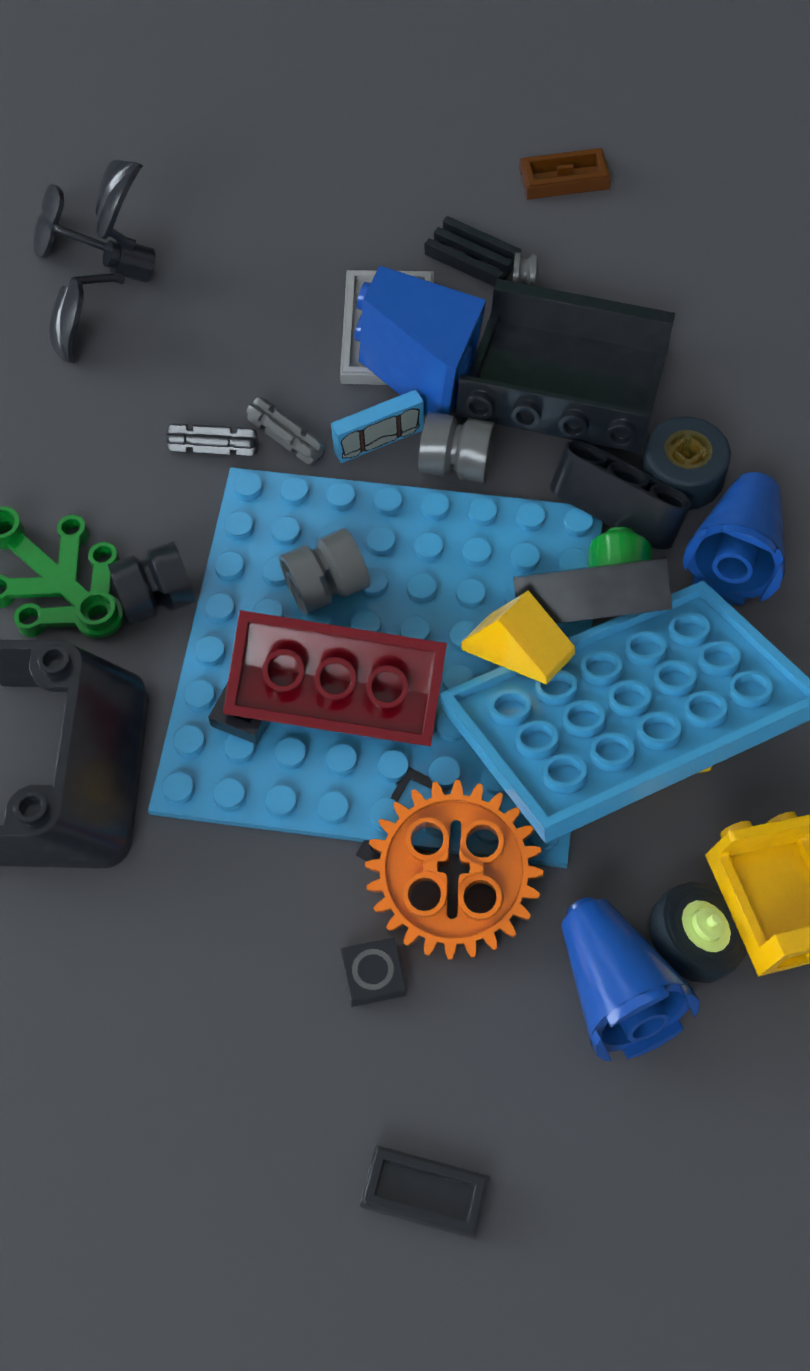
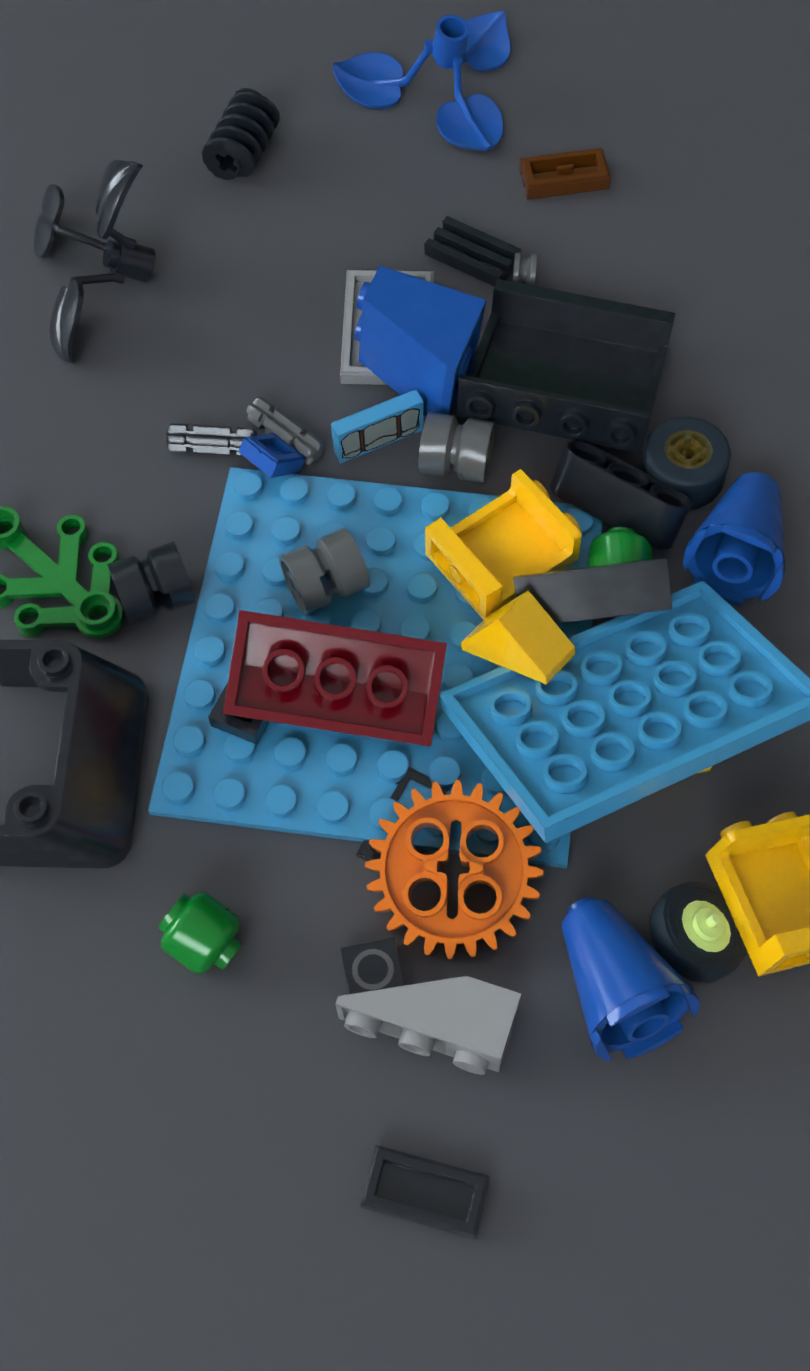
(200, 933): none -> green head
(241, 135): none -> black piece
(272, 455): none -> blue tile
(446, 1015): none -> light grey slope
(468, 123): none -> blue plant
(504, 539): none -> yellow panel

